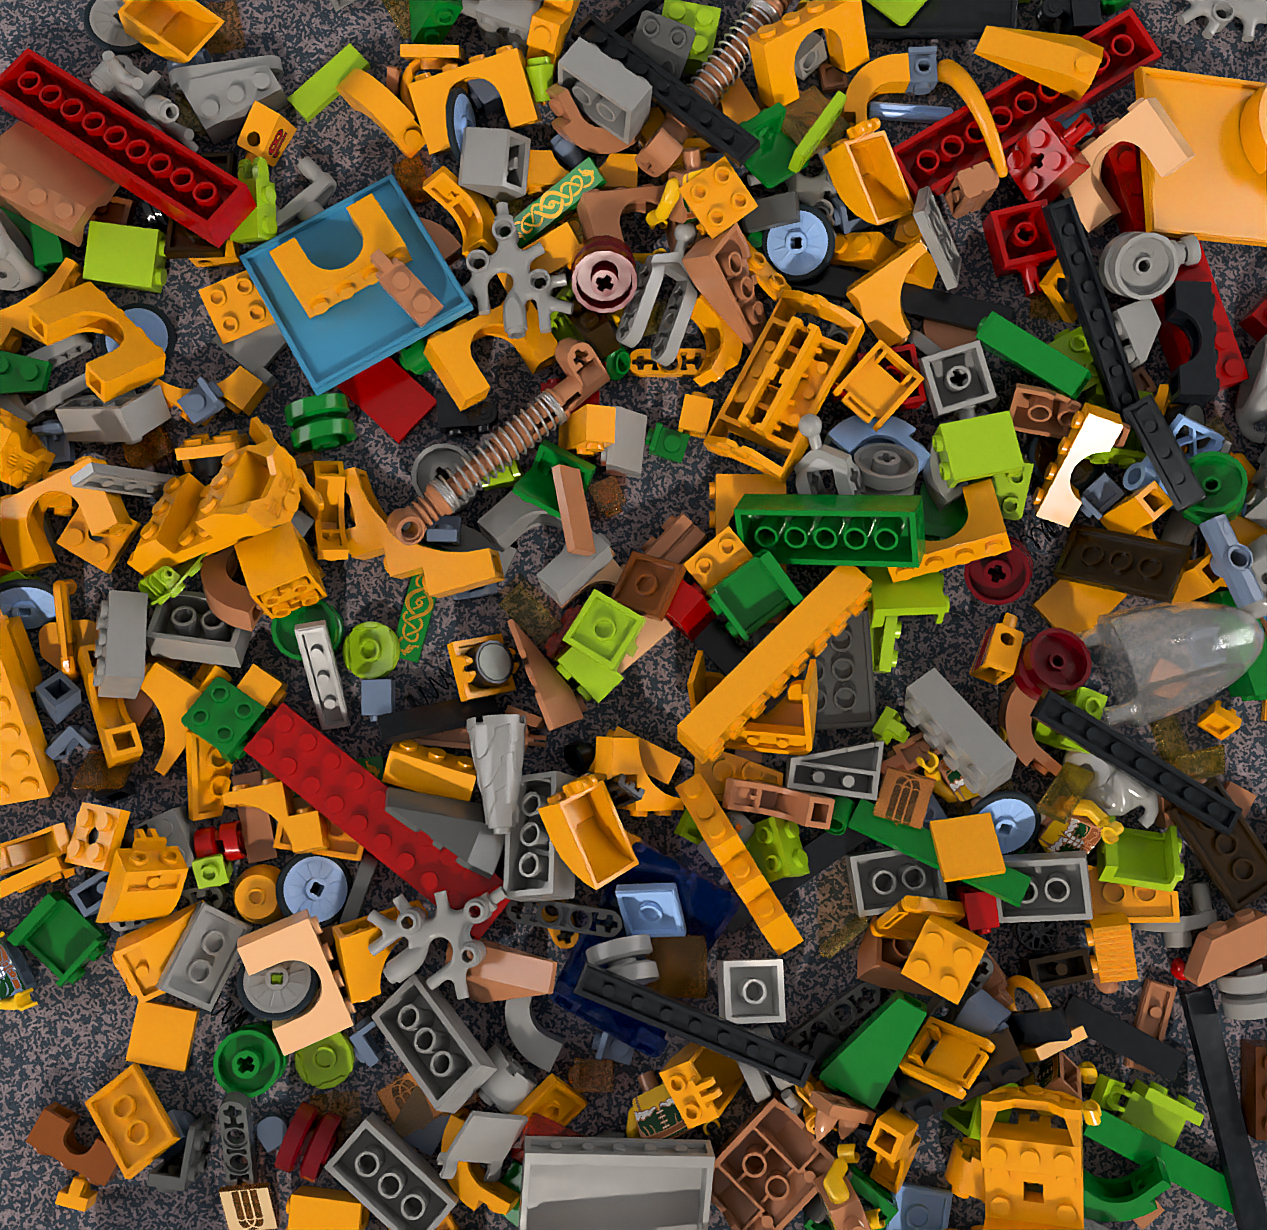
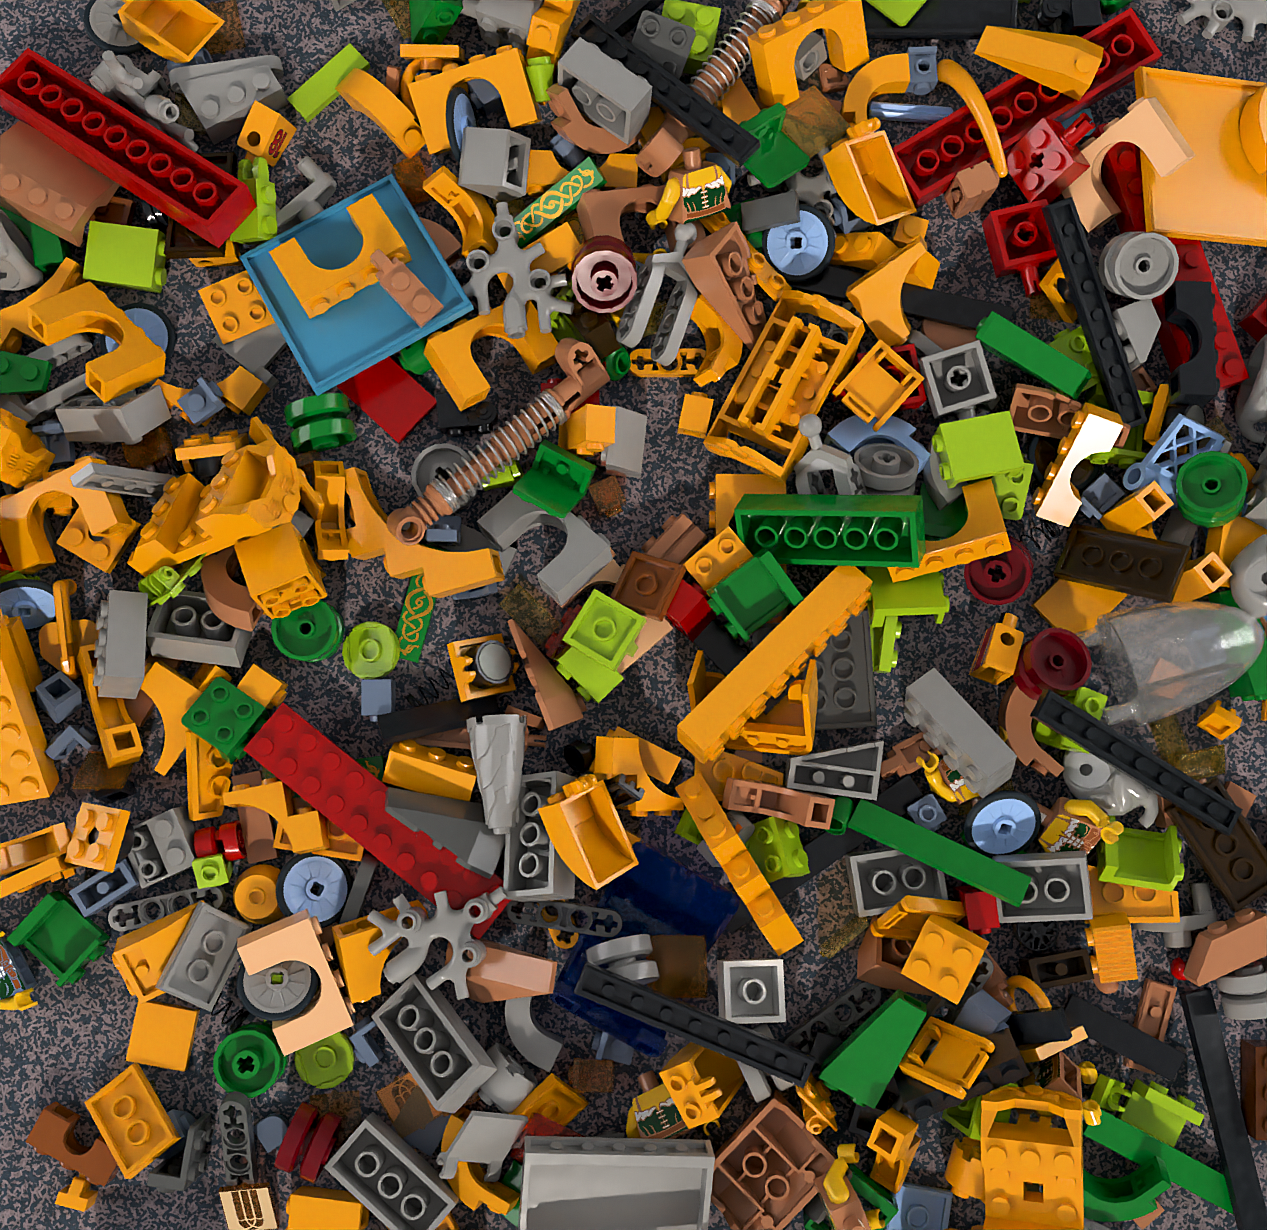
(143, 880): light orange piece -> none
(323, 674): light grey tile -> none
(573, 510): nougat tile -> none
(651, 909): light blue tile -> none
(667, 443): green bracket -> none
(717, 198): light orange hinge -> none
(793, 1100): light grey bar -> none
(817, 132): lime tile -> none
(841, 1109): nougat tile -> none
(890, 727): lime tile -> none
(904, 797): clear orange piece -> none
(937, 237): light grey tile -> none
(967, 847): light orange tile -> none
(1065, 792): clear yellow tile -> none
(1165, 453): black tile -> none
(1188, 250): light grey wheel -> none
(1231, 561): sand blue piece -> none

